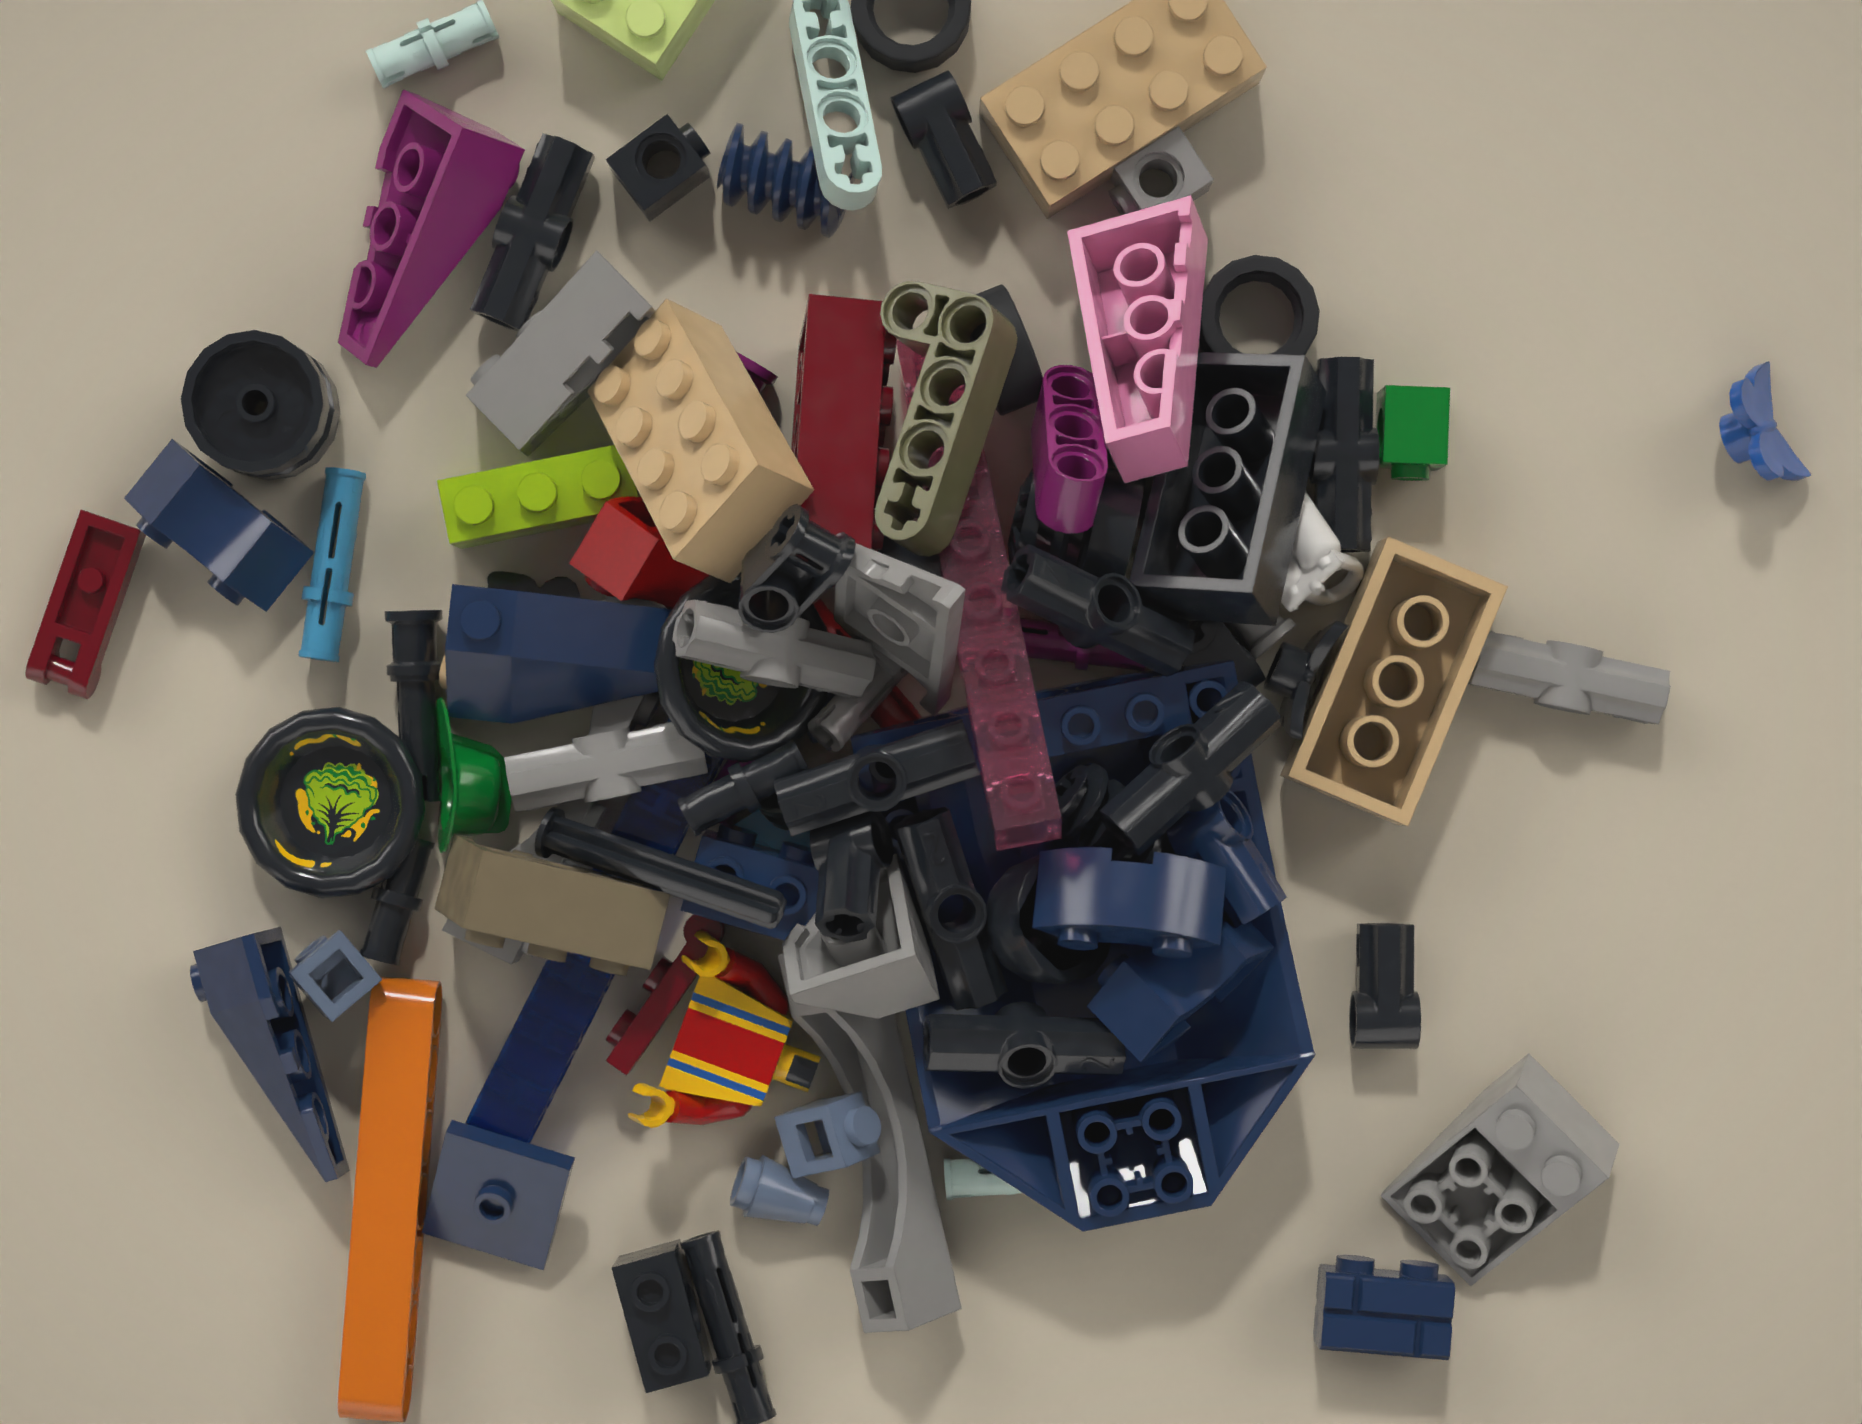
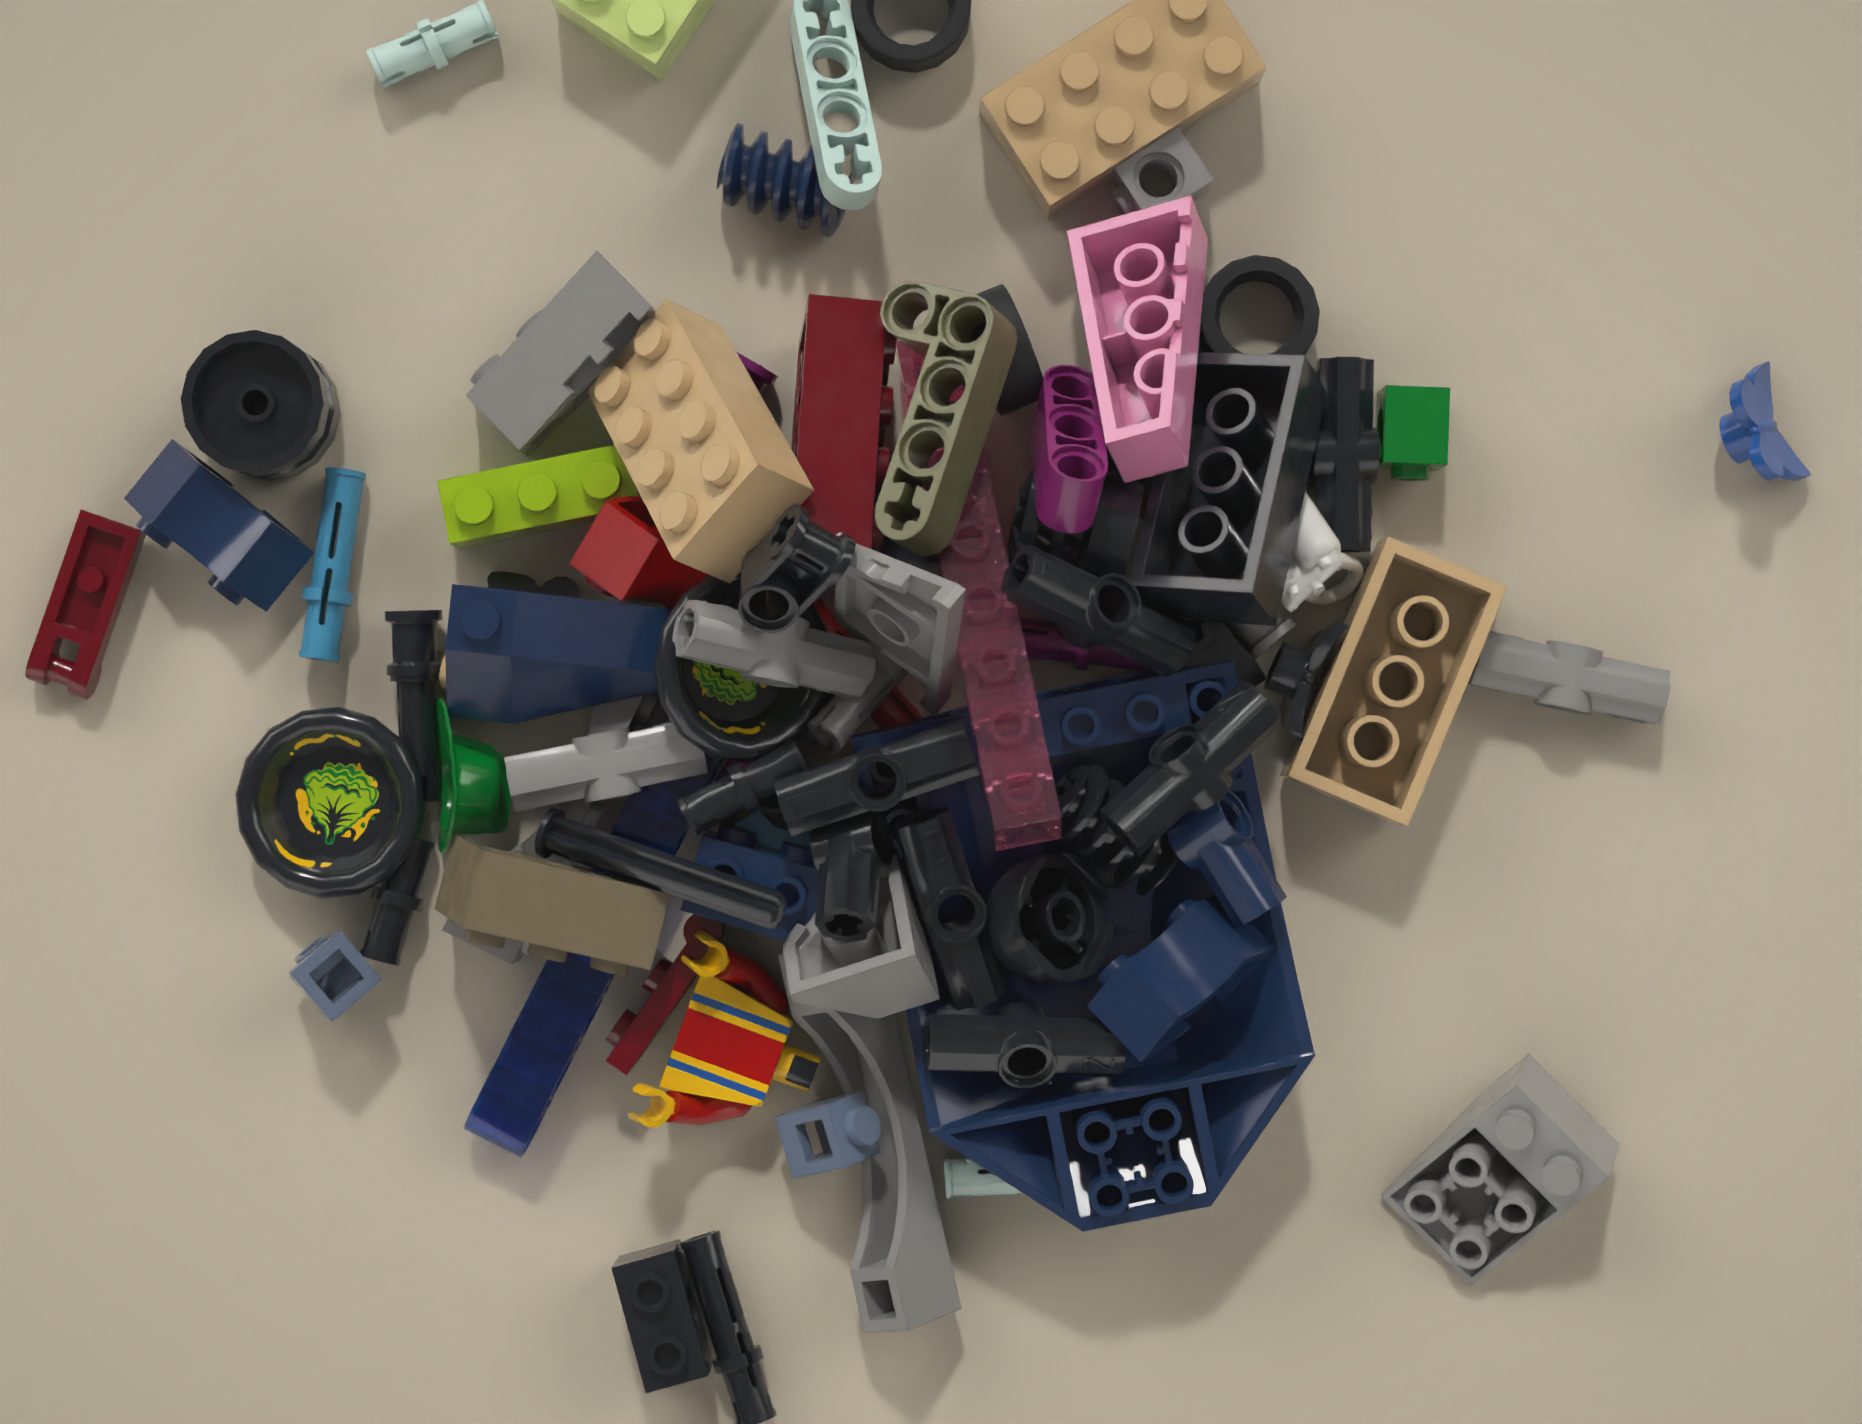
(267, 1026): dark blue wedge -> none
(390, 1199): orange beam -> none
(434, 203): magenta wedge -> none
(497, 1194): dark blue plate -> none
(532, 232): black piece -> none
(655, 194): black brick -> none
(770, 1192): sand blue cone -> none
(938, 124): black piece -> none
(1157, 905): dark blue brick -> none
(1384, 1006): black piece -> none
(1384, 1309): dark blue brick -> none

